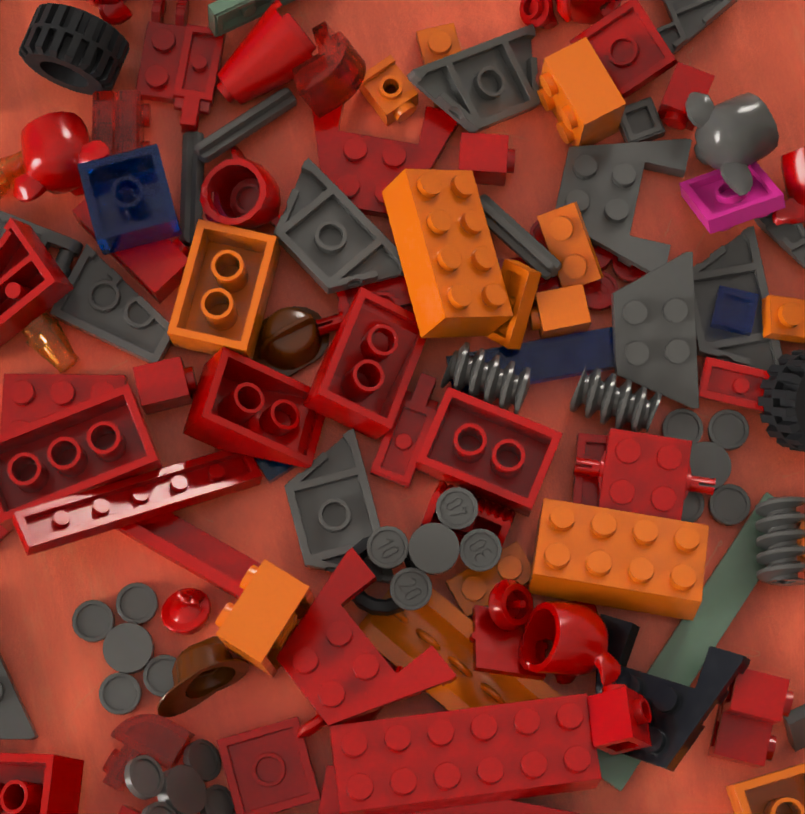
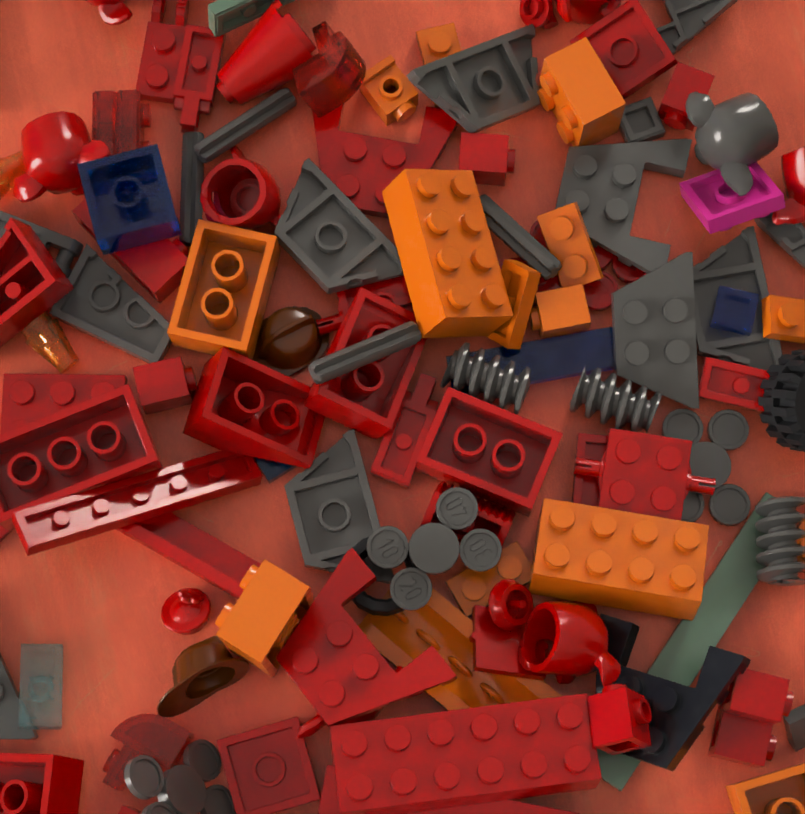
(40, 686): none -> clear light blue plate
(74, 48): black tyre -> none
(126, 647): dark grey piece -> none
(364, 352): none -> dark grey axle

